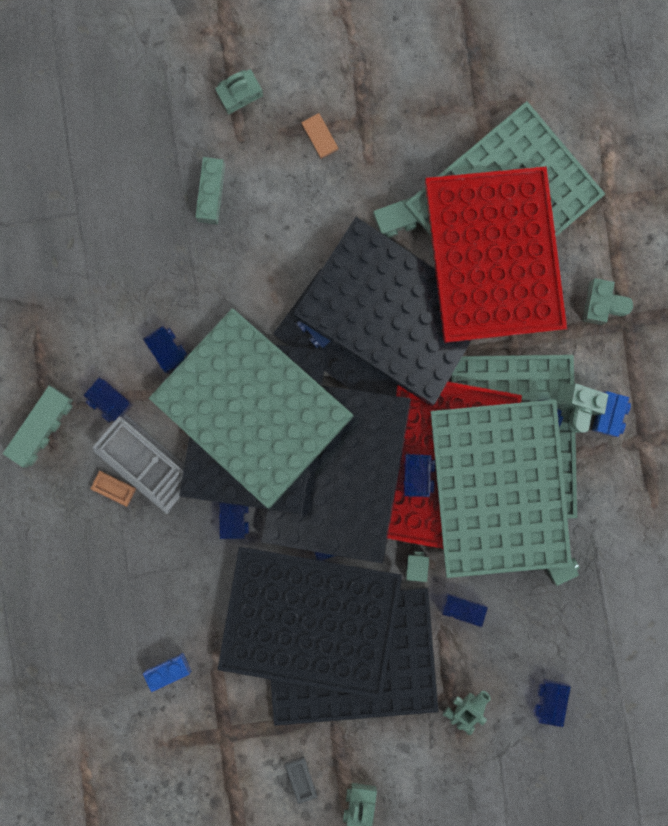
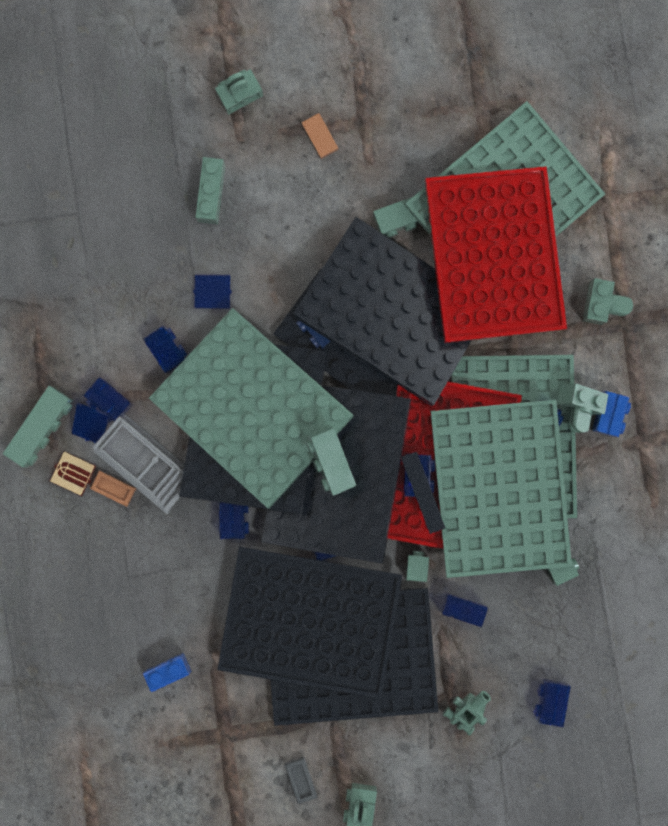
(73, 473): none -> piece
(89, 423): none -> clear blue piece
(212, 291): none -> clear blue piece
(330, 460): none -> sand green brick
(423, 492): none -> black sticker

